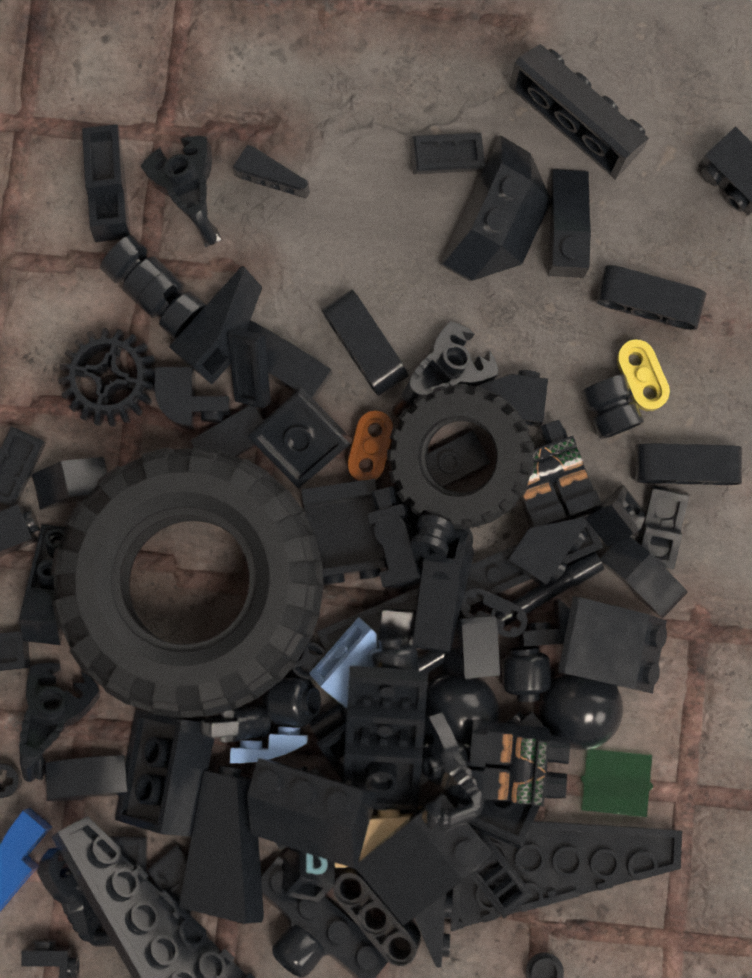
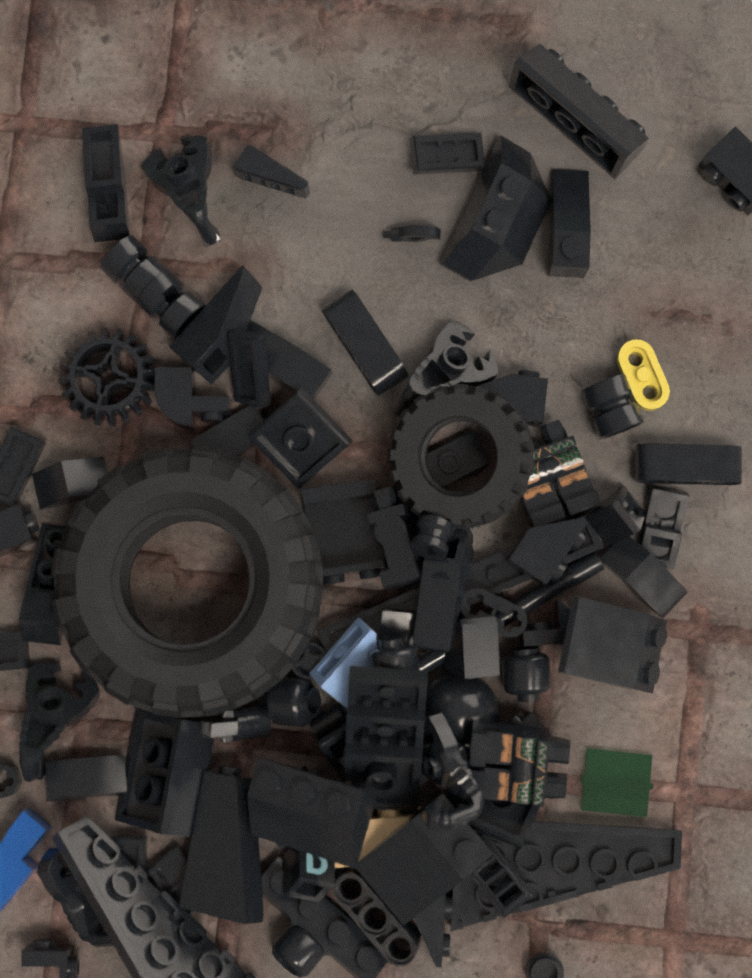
(280, 743): light blue slope -> none
(370, 448): dark orange plate -> none
(413, 233): none -> black piece
(581, 710): black piece -> none
(651, 297): black beam -> none

